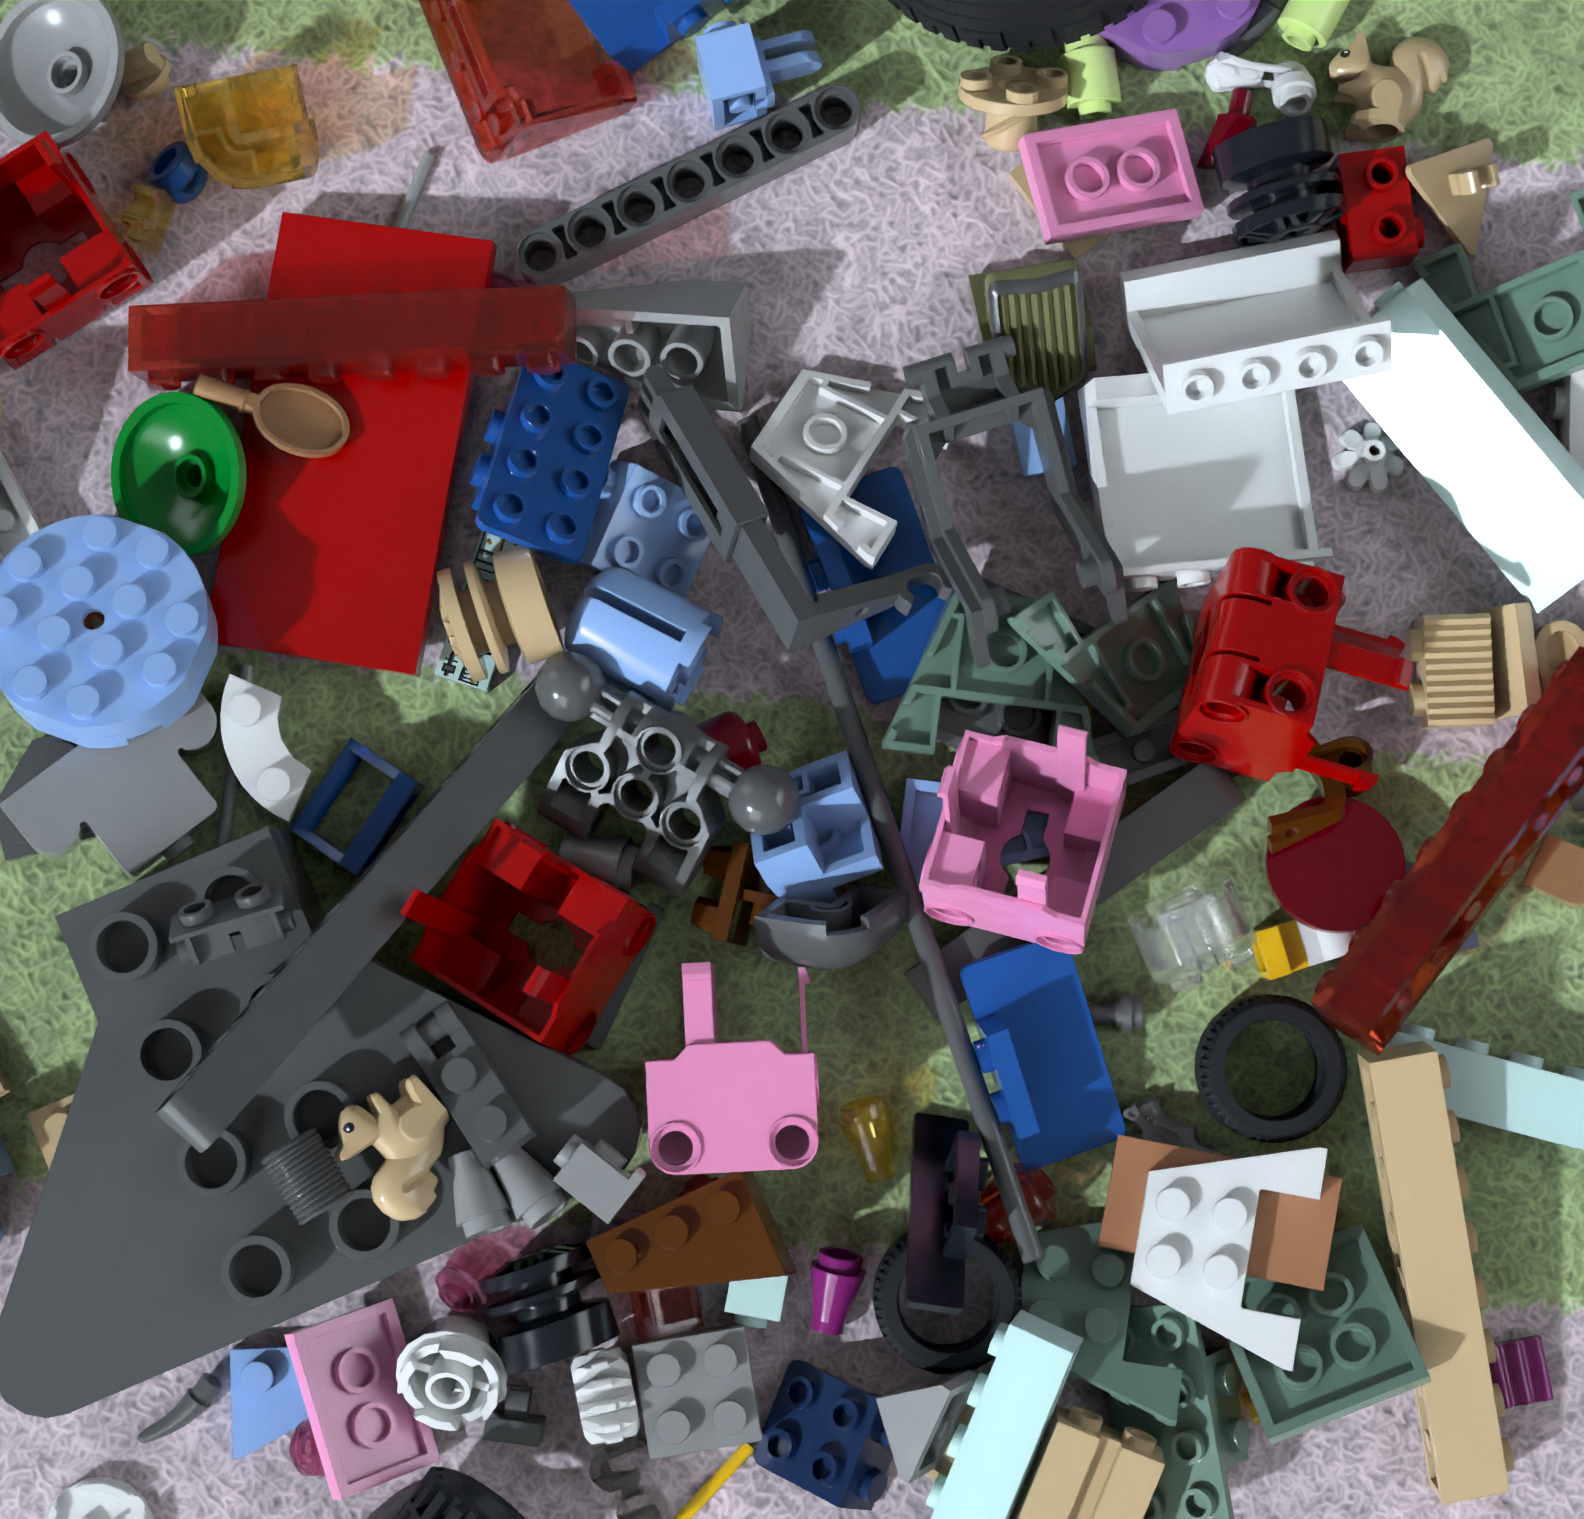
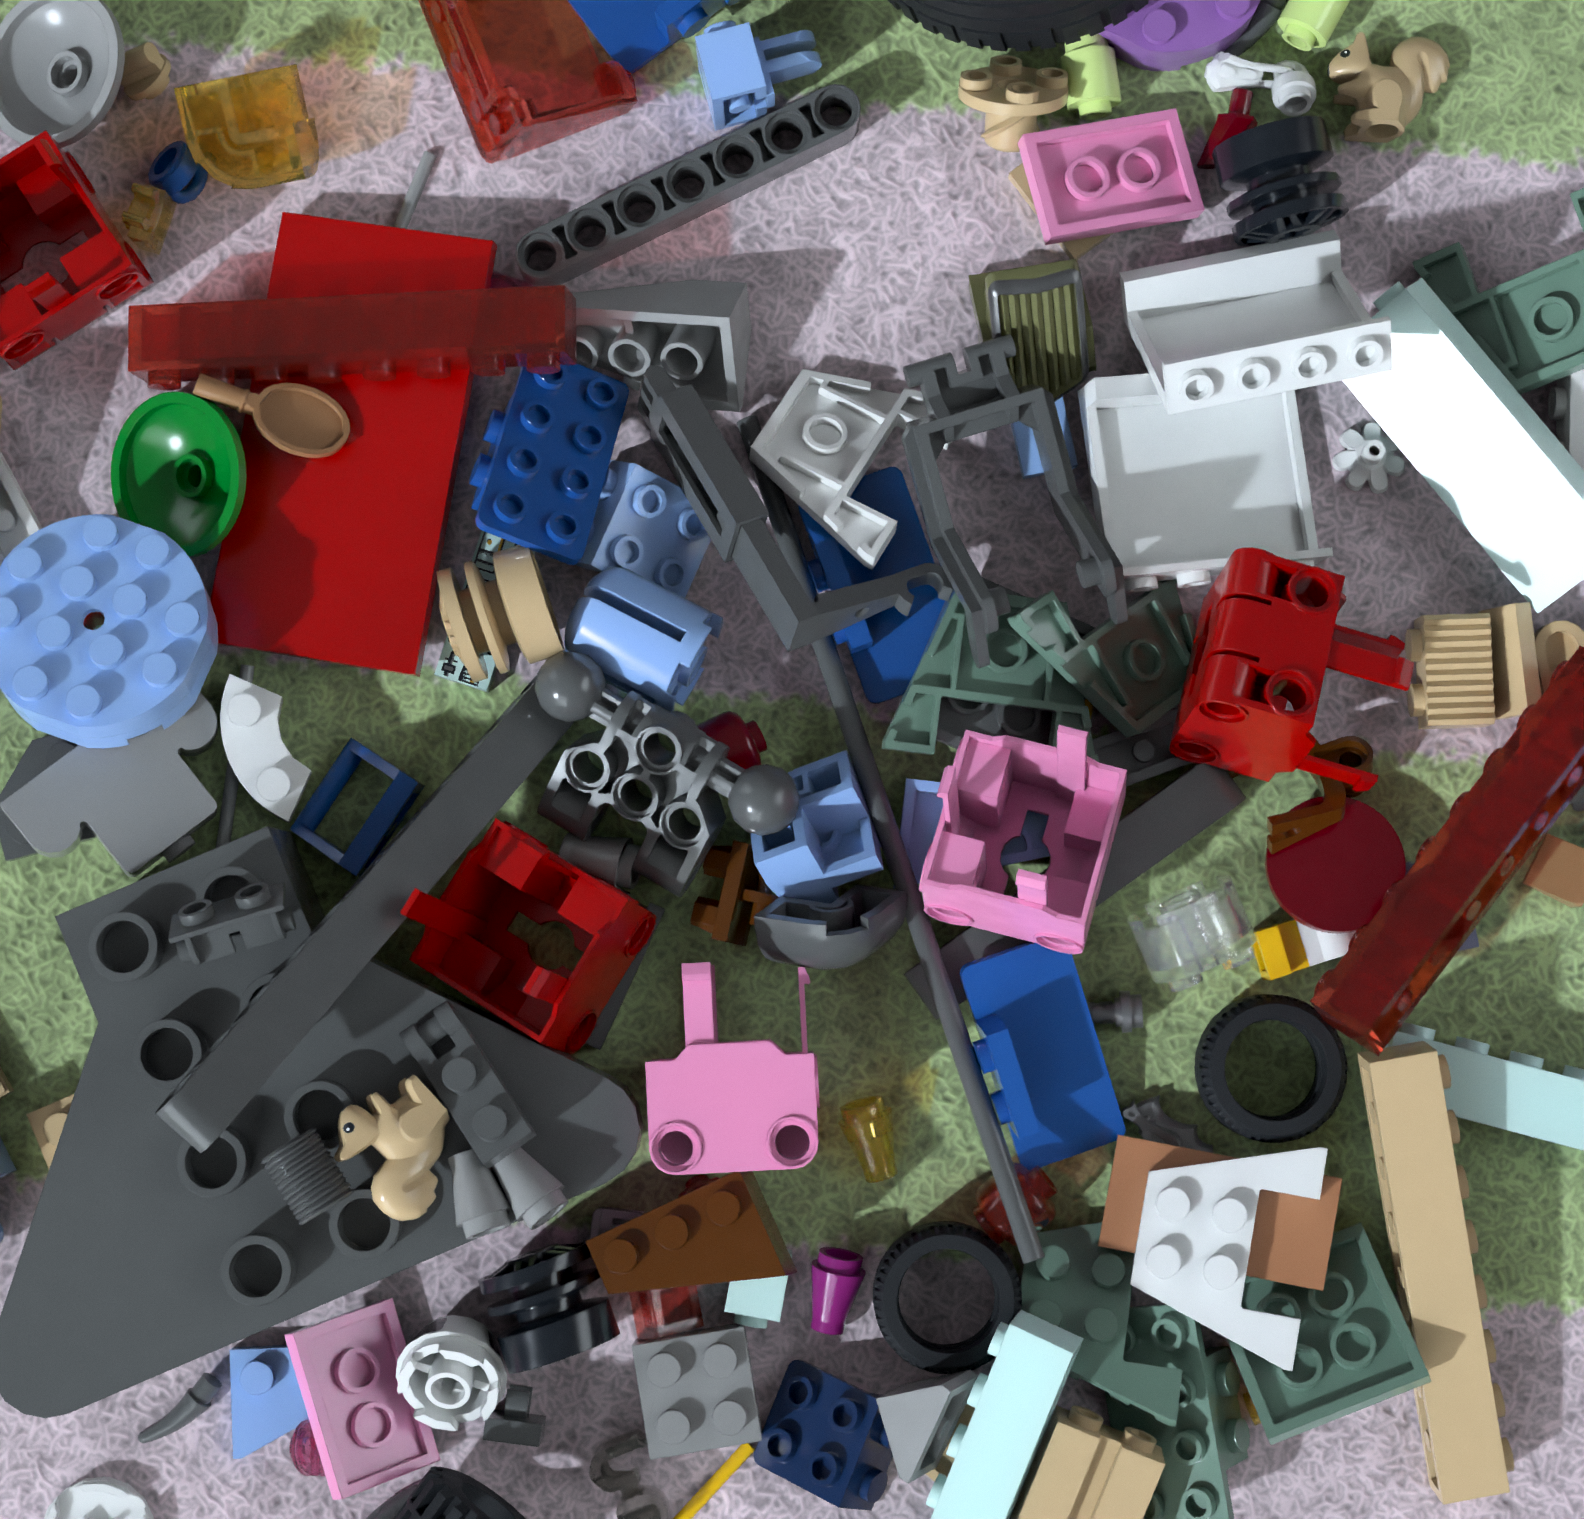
(459, 1282): clear pink plate -> none
(596, 1176): light grey brick -> none
(605, 1395): white gear -> none
(942, 1211): black bracket -> none
(1380, 219): red brick -> none
(1456, 188): tan piece -> none
(1521, 1371): magenta piece -> none

